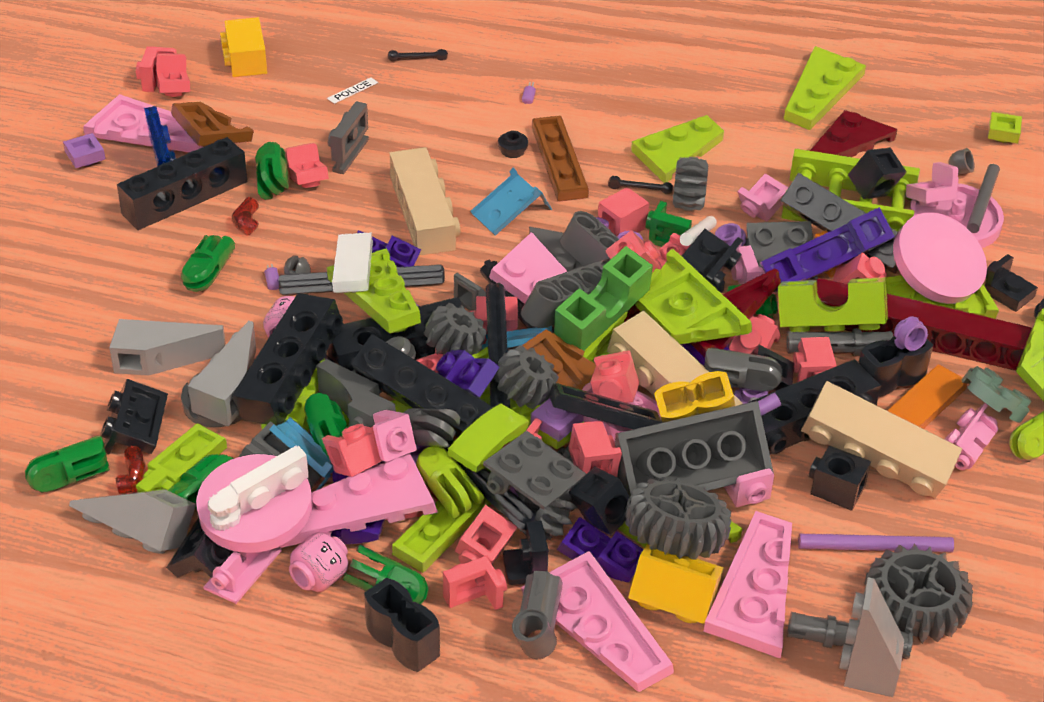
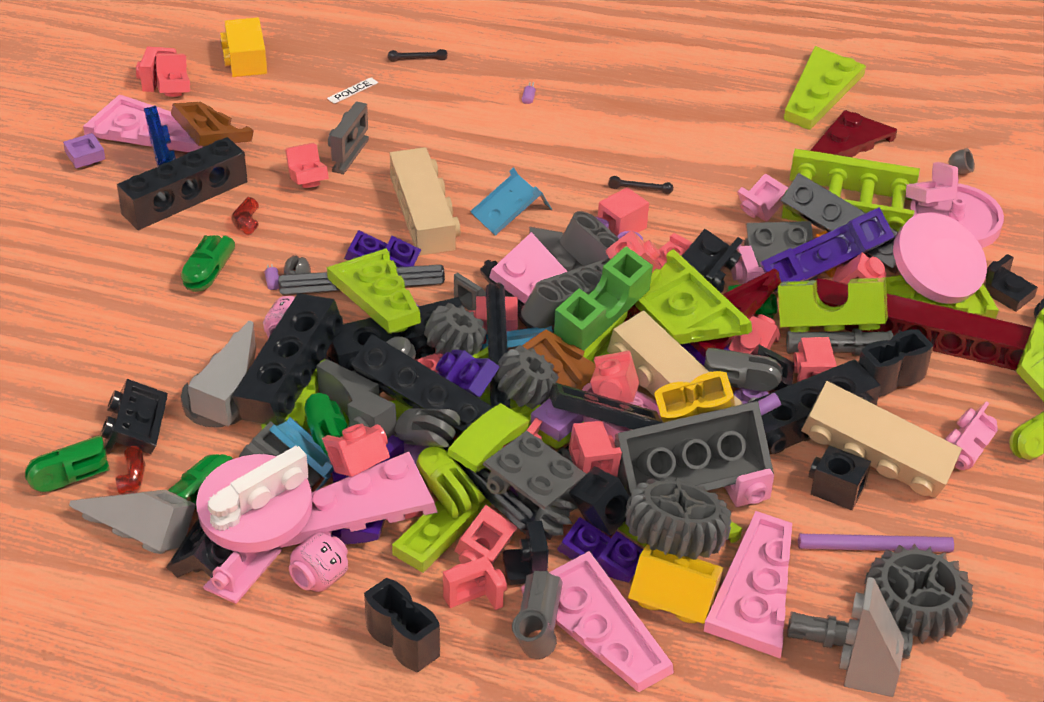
(159, 346): light grey slope -> none
(180, 456): lime hinge -> none
(271, 170): green arm -> none
(352, 263): white tile -> none
(393, 434): bright pink bracket -> none
(410, 579): green arm -> none
(513, 144): black plate -> none
(560, 158): dark orange tile -> none
(663, 225): green bracket -> none
(664, 148): lime wing -> none
(690, 183): dark grey gear -> none
(690, 235): white bar -> none
(730, 232): medium lavender plate -> none
(877, 173): black brick -> none
(910, 334): medium lavender plate -> none
(929, 397): orange tile -> none
(983, 198): dark grey bar -> none
(987, 387): sand green plate -> none
(1004, 127): lime plate -> none

